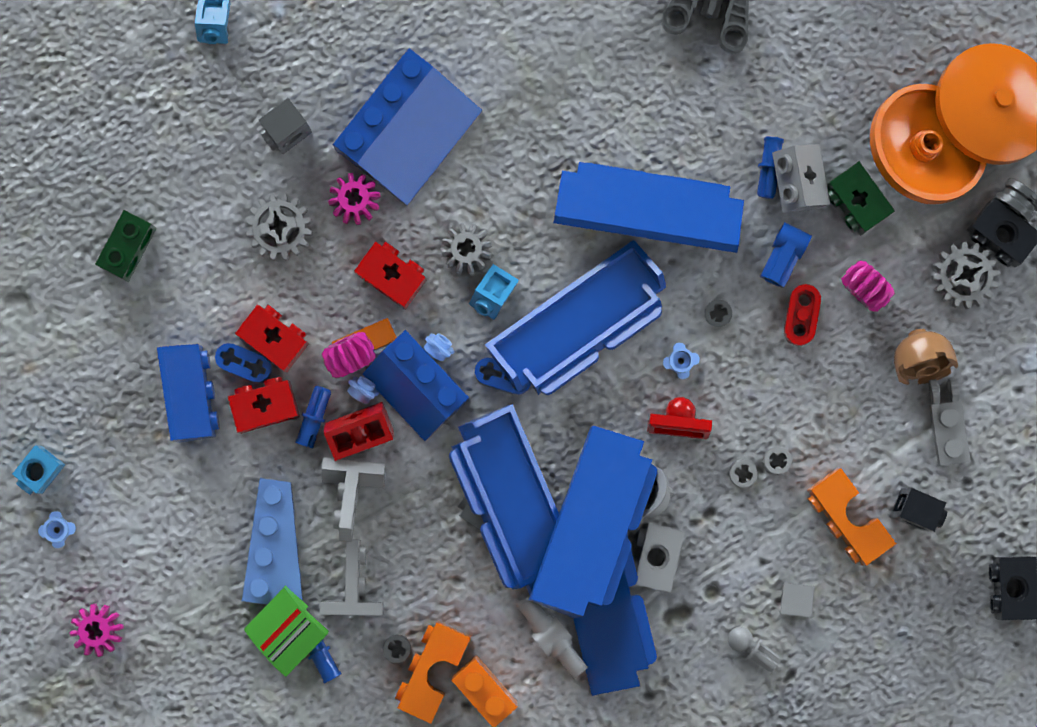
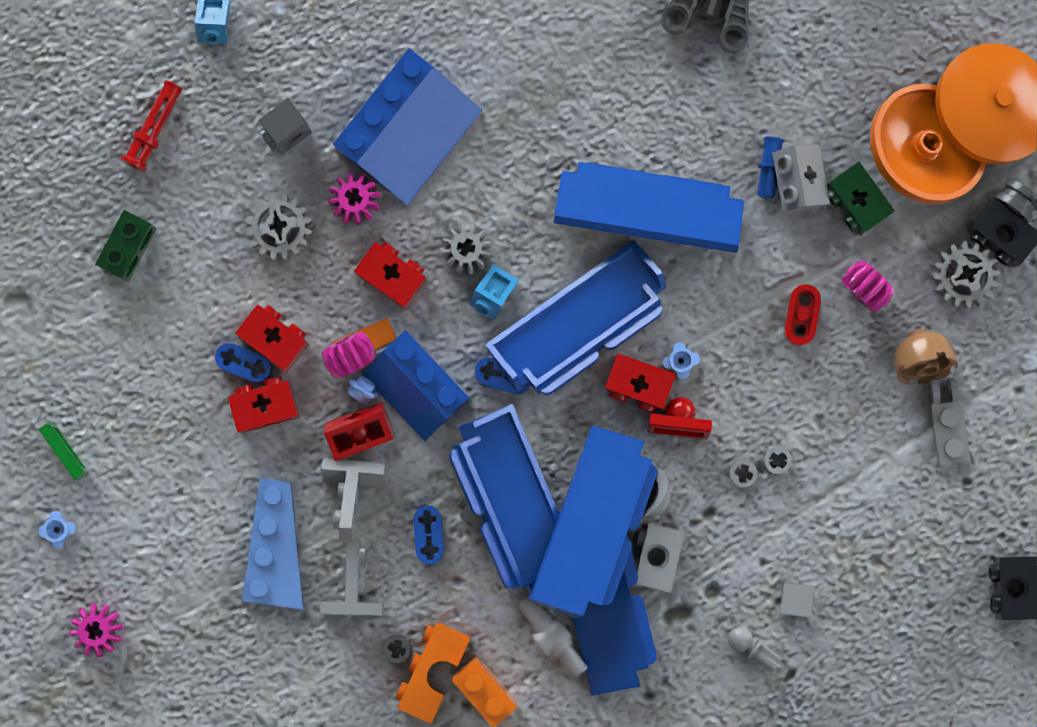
(50, 464): dark azure brick -> none
(63, 451): none -> green tile
(149, 142): none -> red pin
(187, 392): blue slope -> none
(285, 631): bright green slope -> none
(313, 417): blue axle -> none
(324, 662): blue axle -> none
(436, 533): none -> blue beam
(438, 346): light blue plate -> none
(656, 379): none -> red brick
(725, 319): dark grey bush -> none
(787, 249): blue piece -> none
(832, 497): orange arch -> none
(919, 510): black brick -> none

